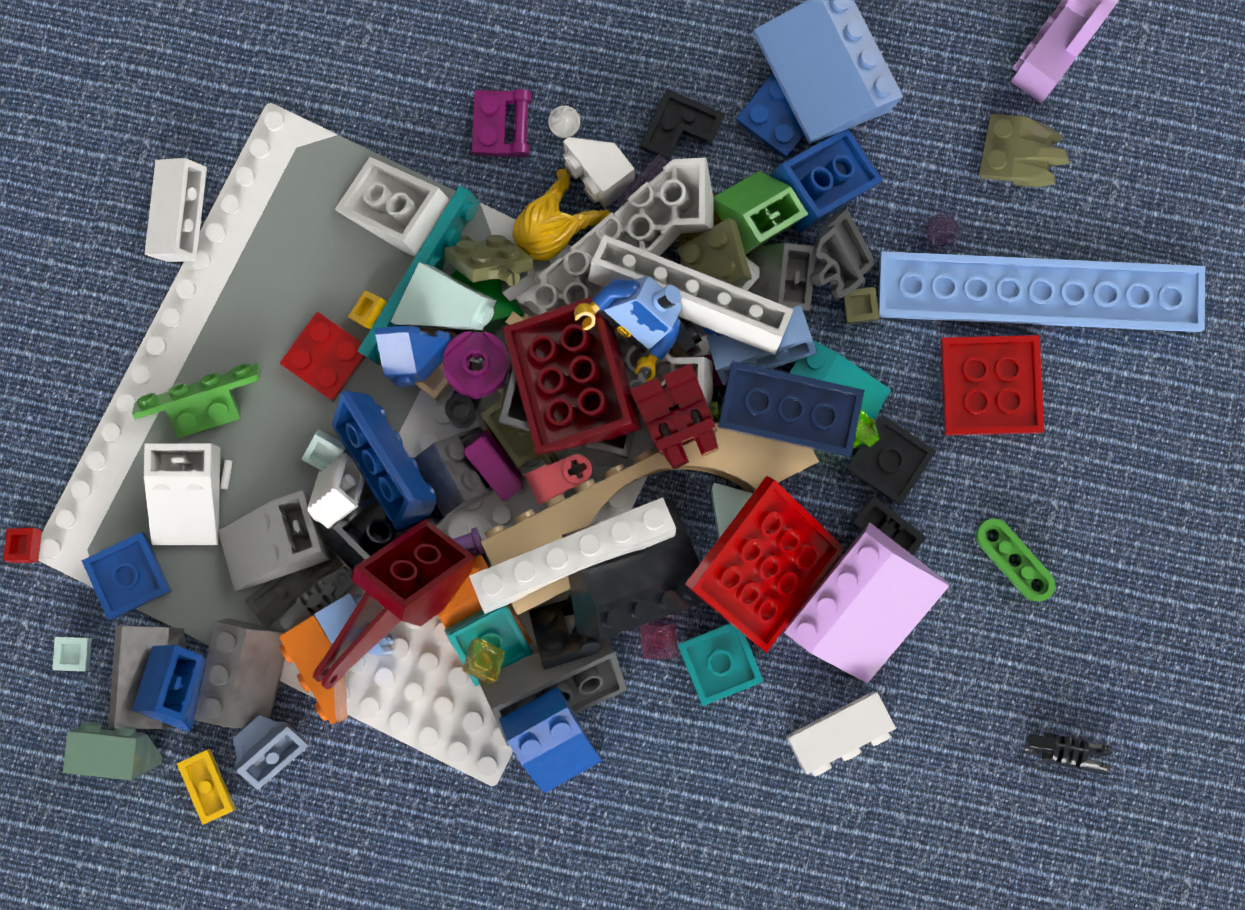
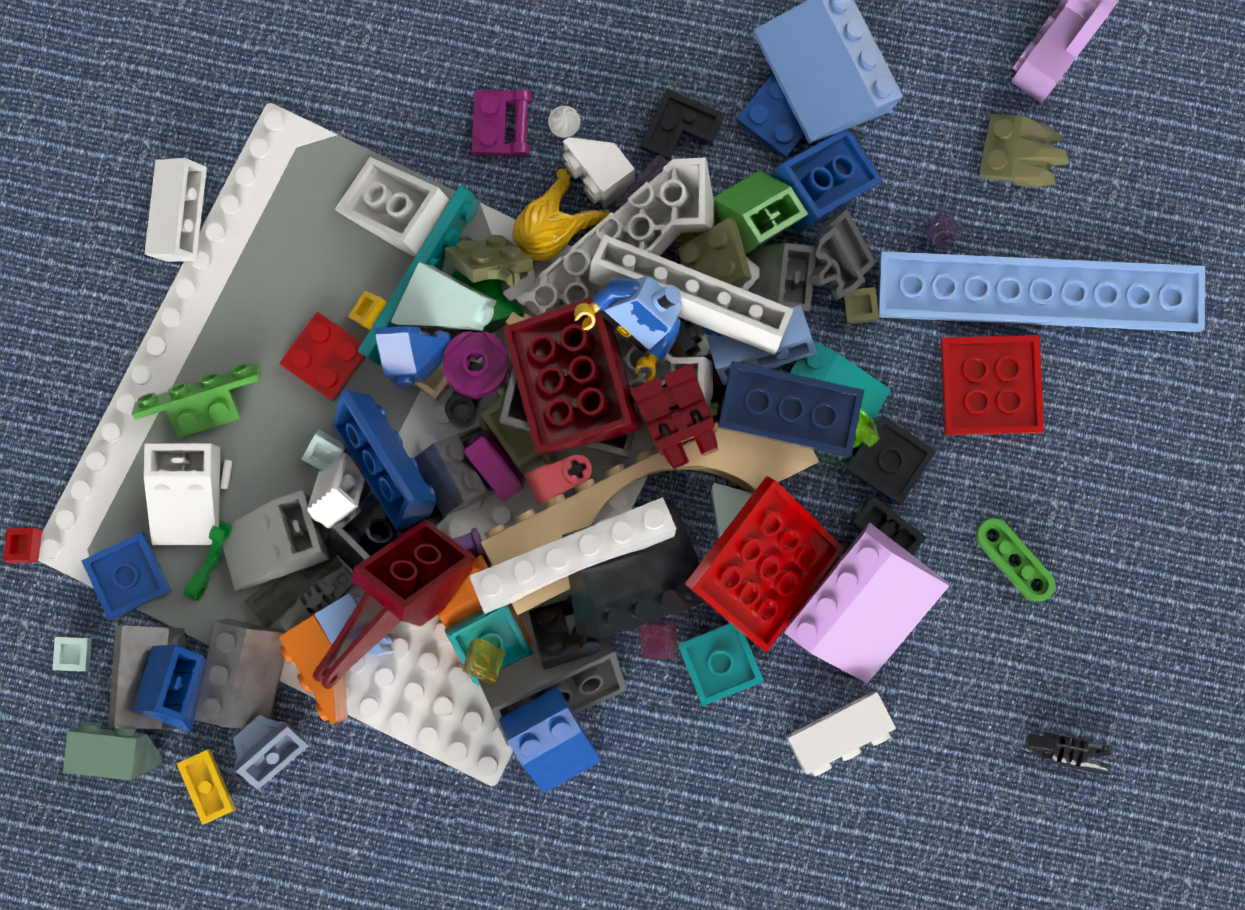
(198, 584): none -> green piece

